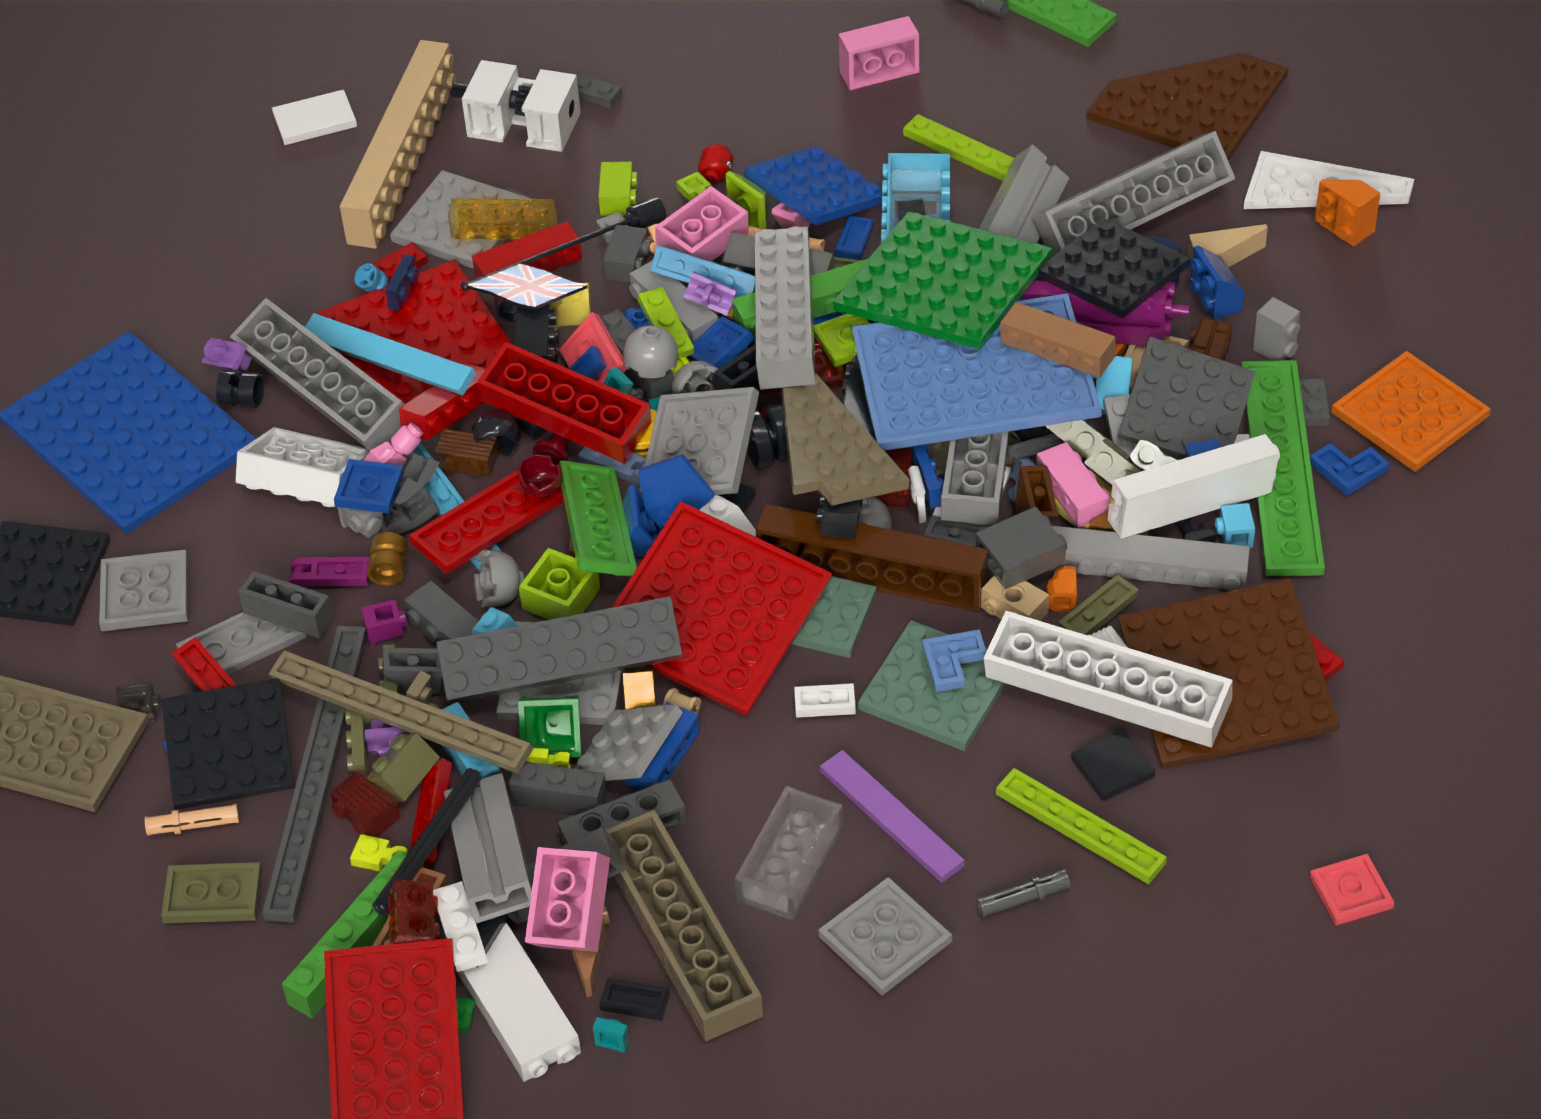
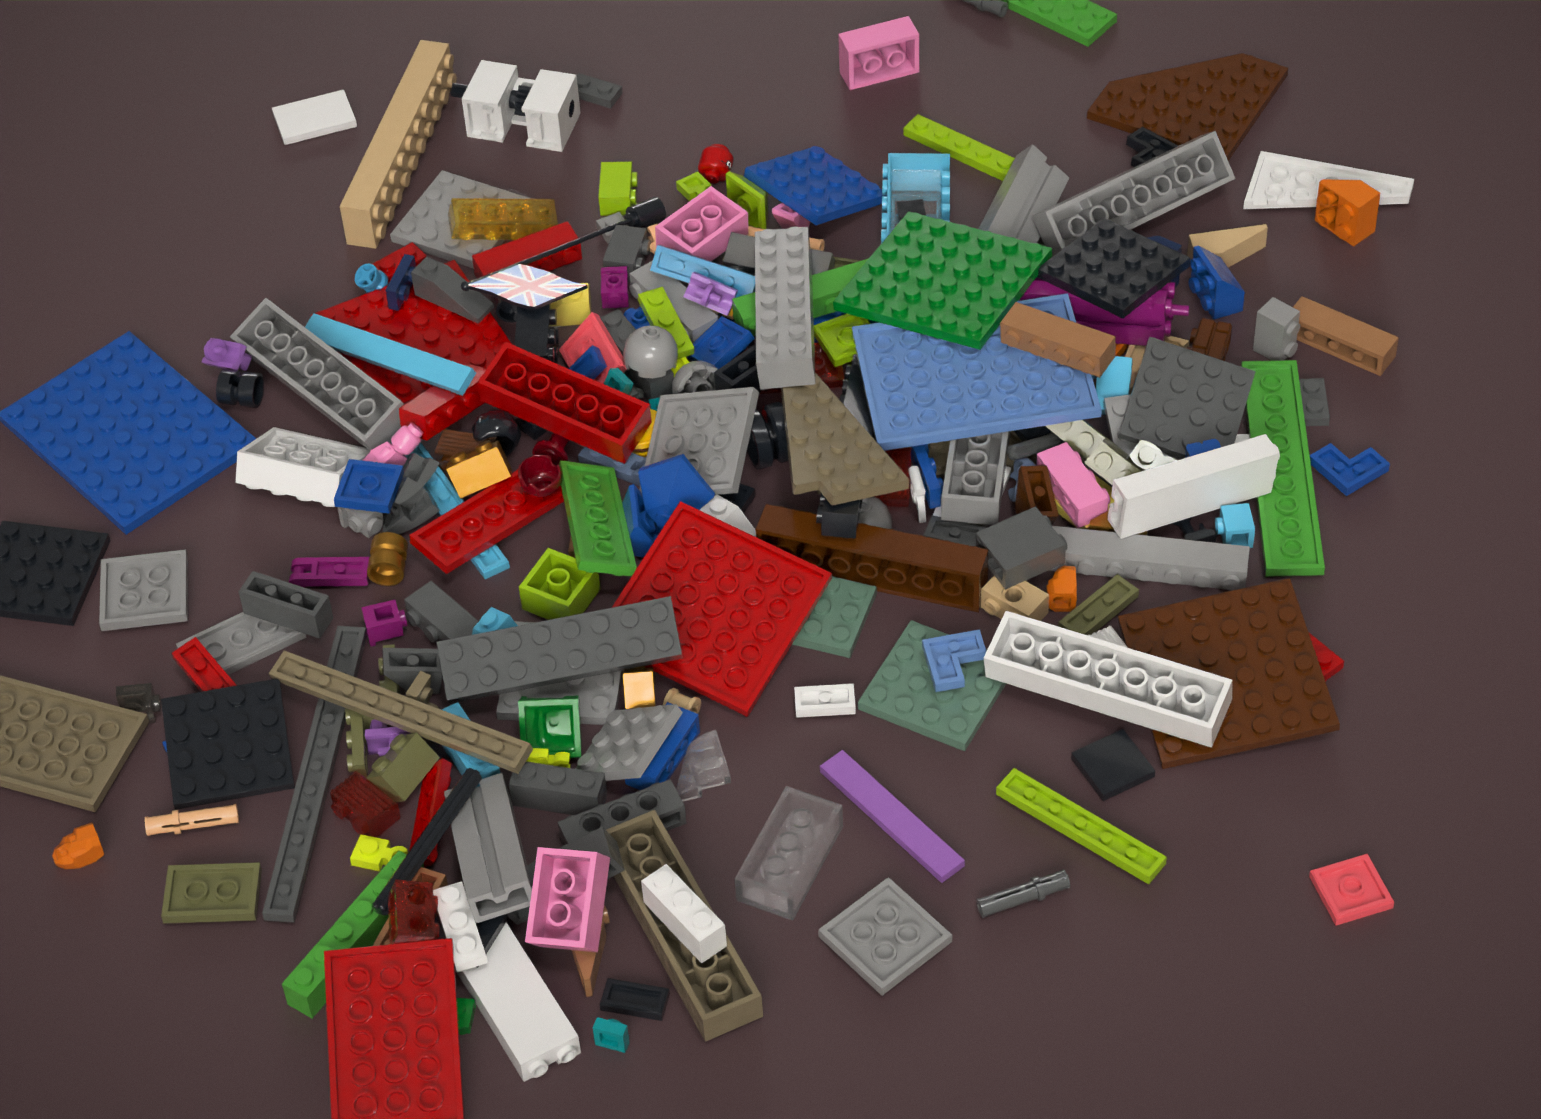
(78, 848): none -> orange rock
(442, 286): none -> dark grey slope
(479, 468): none -> brick
(497, 579): light grey cylinder -> none
(614, 287): none -> magenta brick
(684, 913): none -> white brick
(703, 767): none -> clear slope
(854, 238): blue tile -> none
(1147, 145): none -> black plate
(1345, 337): none -> medium nougat brick
(1410, 411): orange plate -> none

